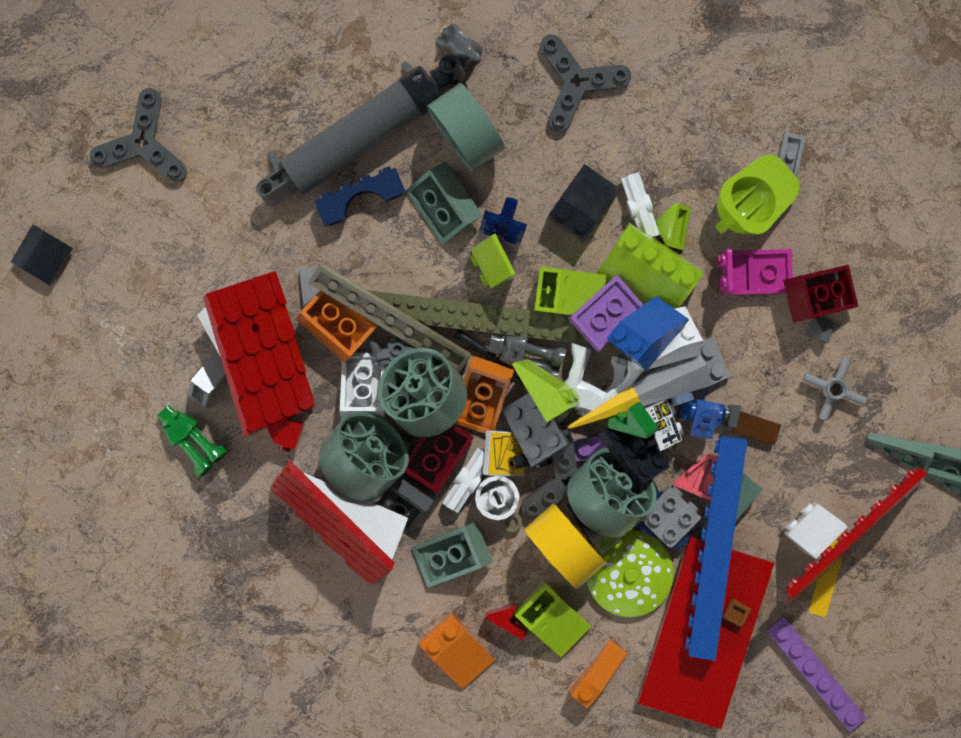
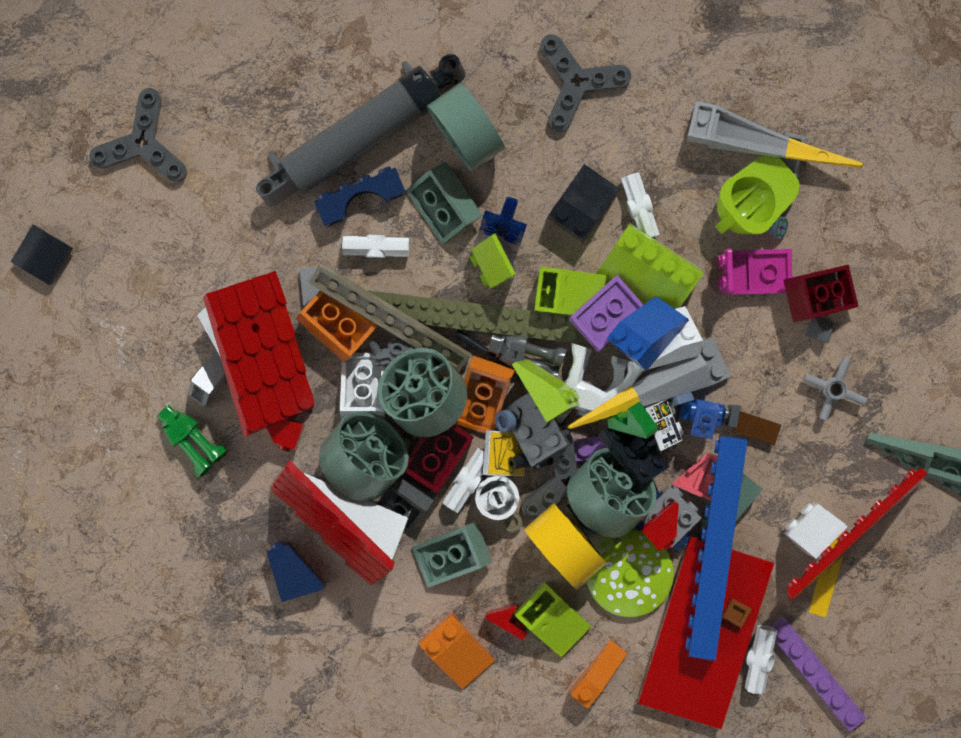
(292, 572): none -> dark blue slope
(375, 246): none -> white piece
(456, 43): dark grey animal -> none
(505, 421): none -> sand blue tile
(663, 527): none -> red slope
(673, 225): lime slope -> none
(731, 132): none -> light grey plate
(760, 659): none -> white piece
(779, 228): none -> sand blue tile

